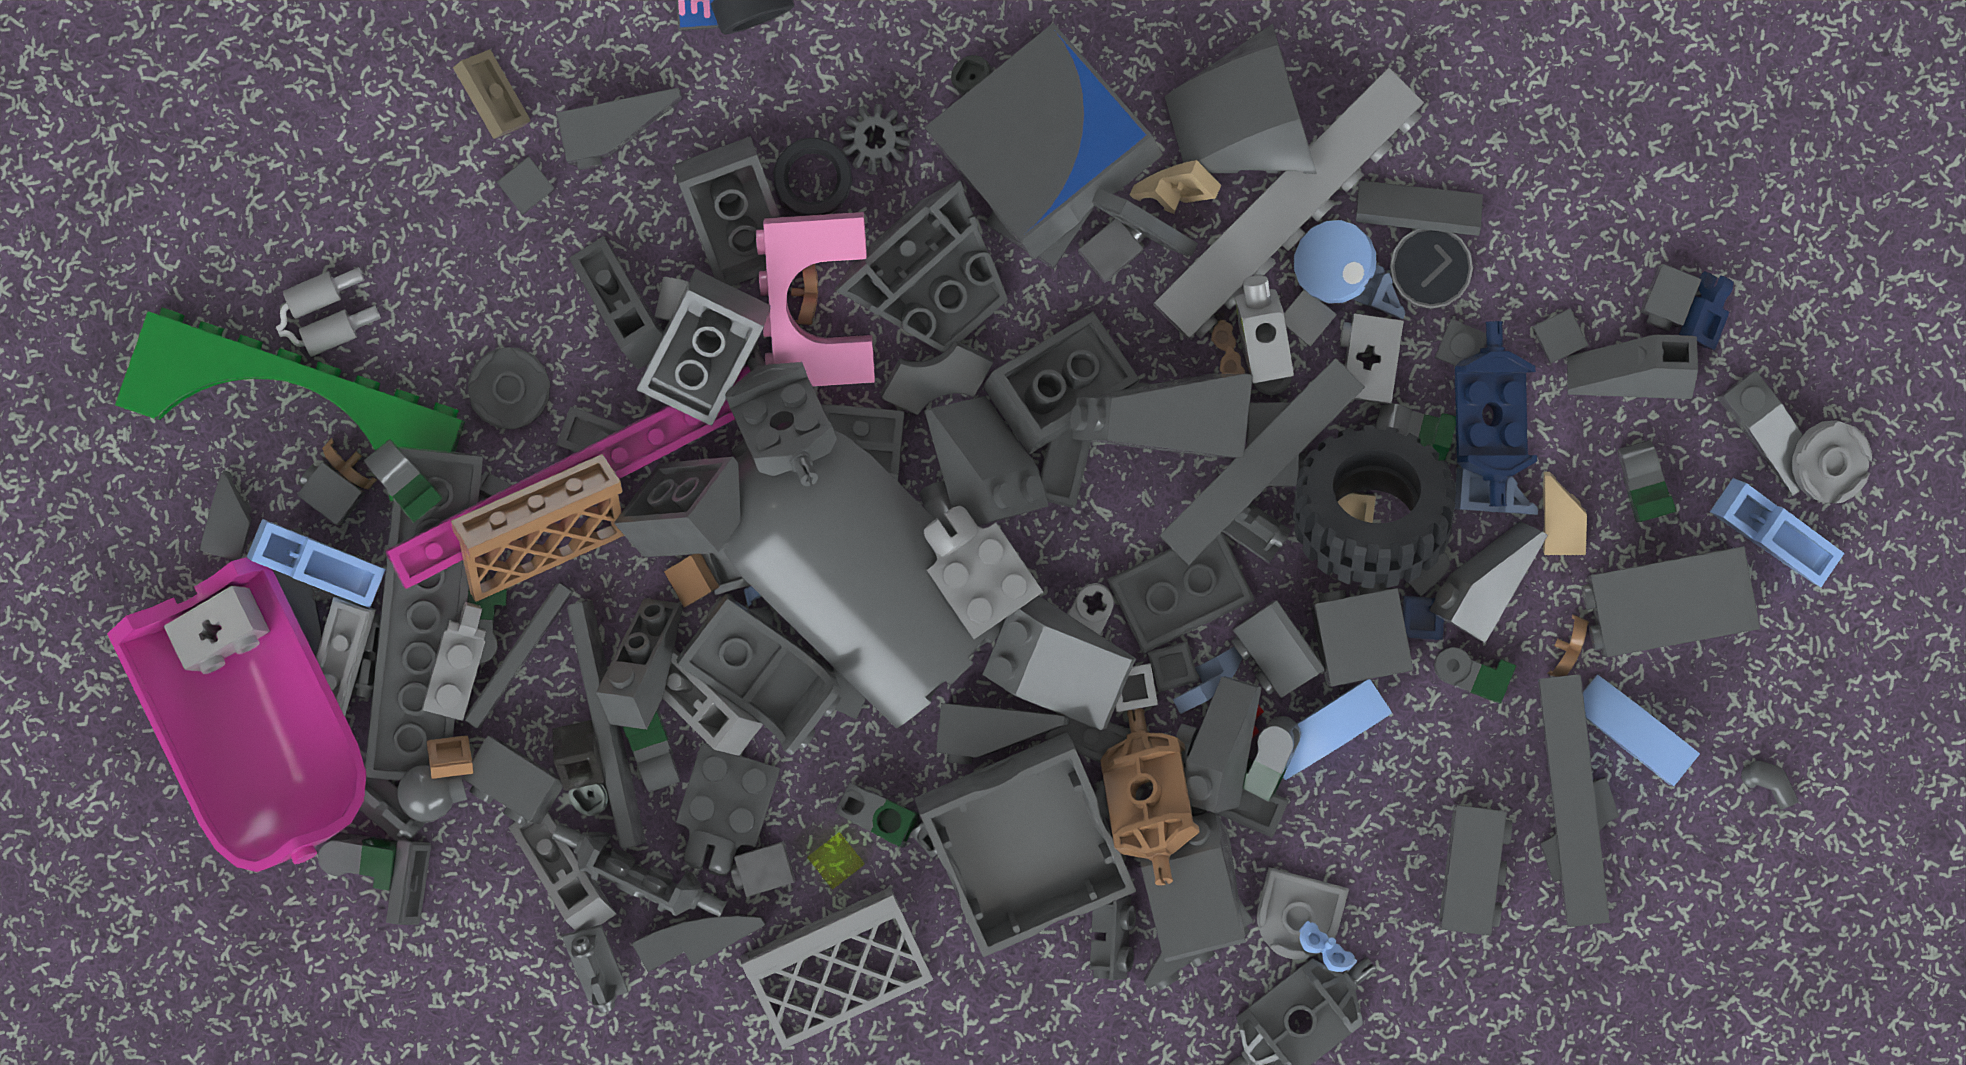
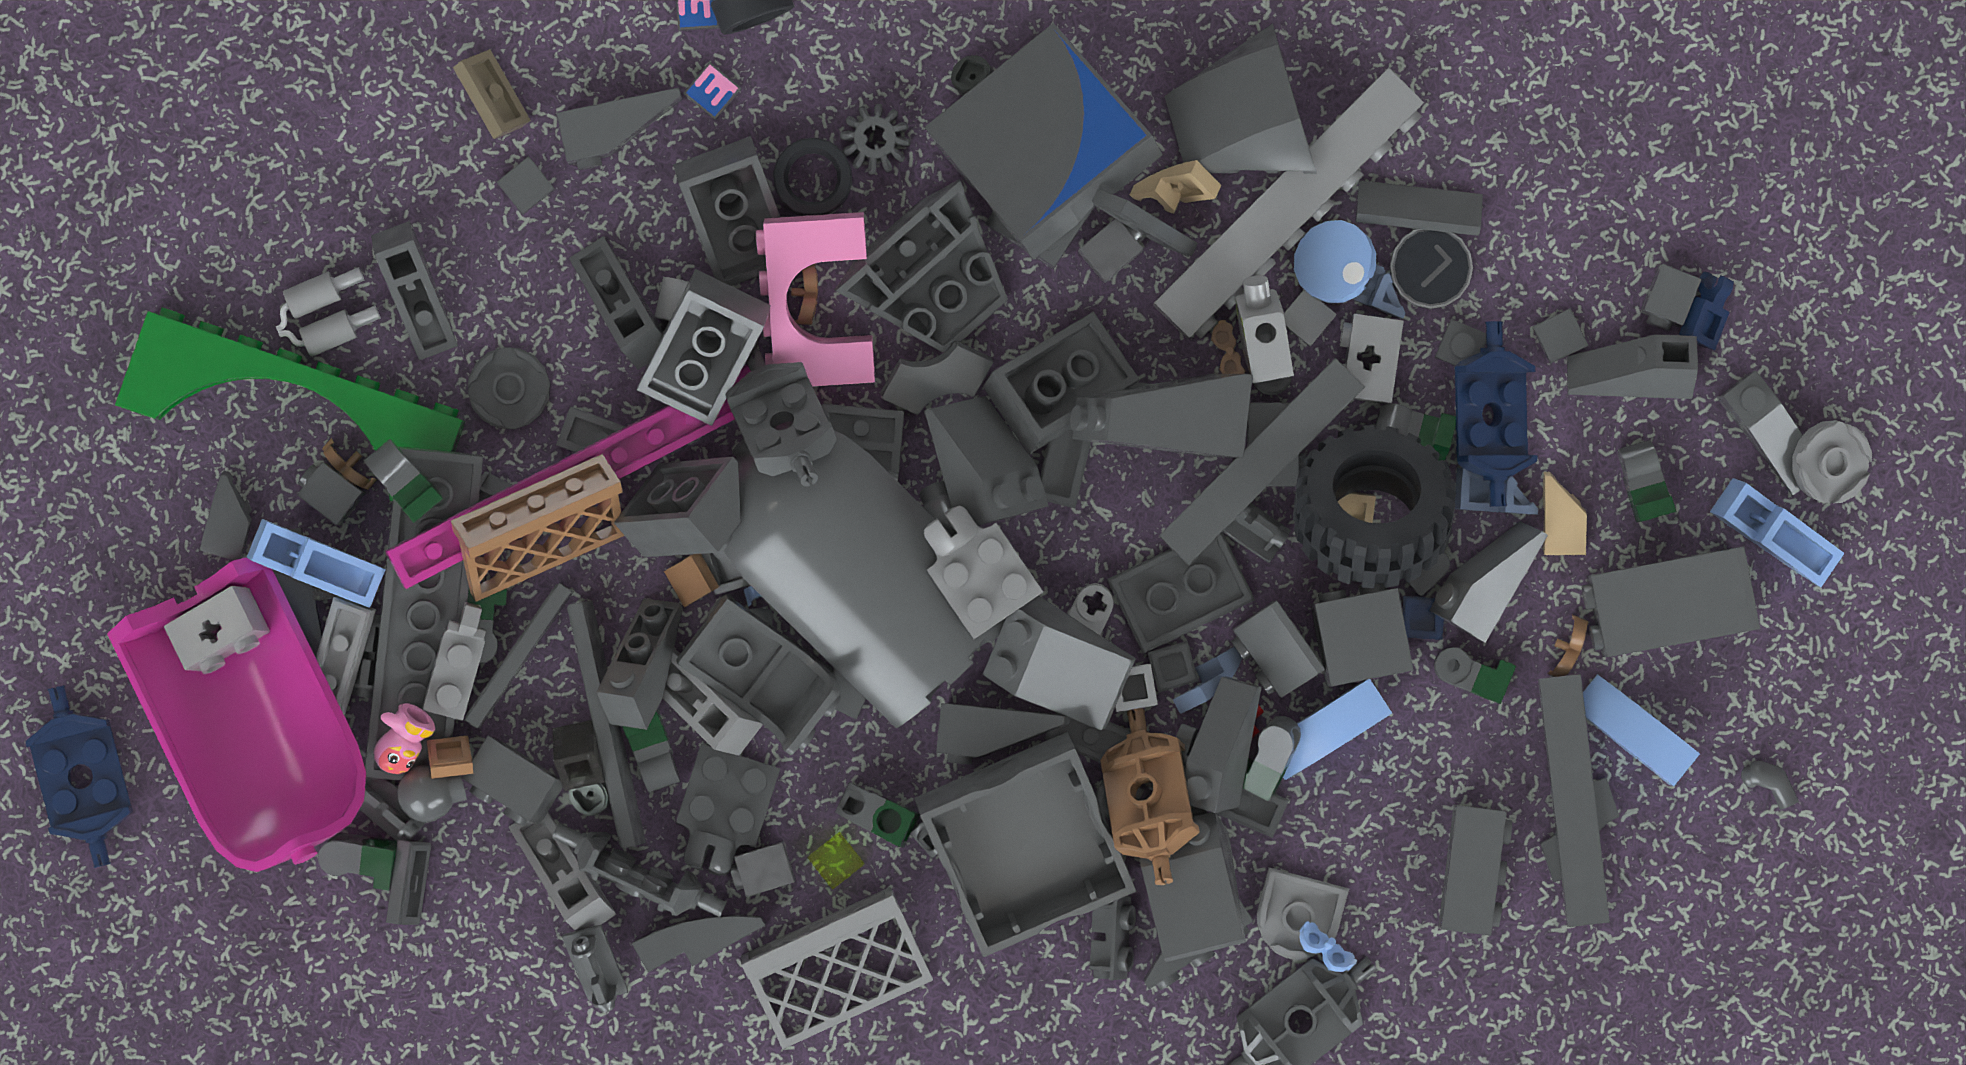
(55, 751): none -> dark blue plate
(402, 743): none -> bright pink animal
(413, 290): none -> dark grey slope
(712, 91): none -> tile

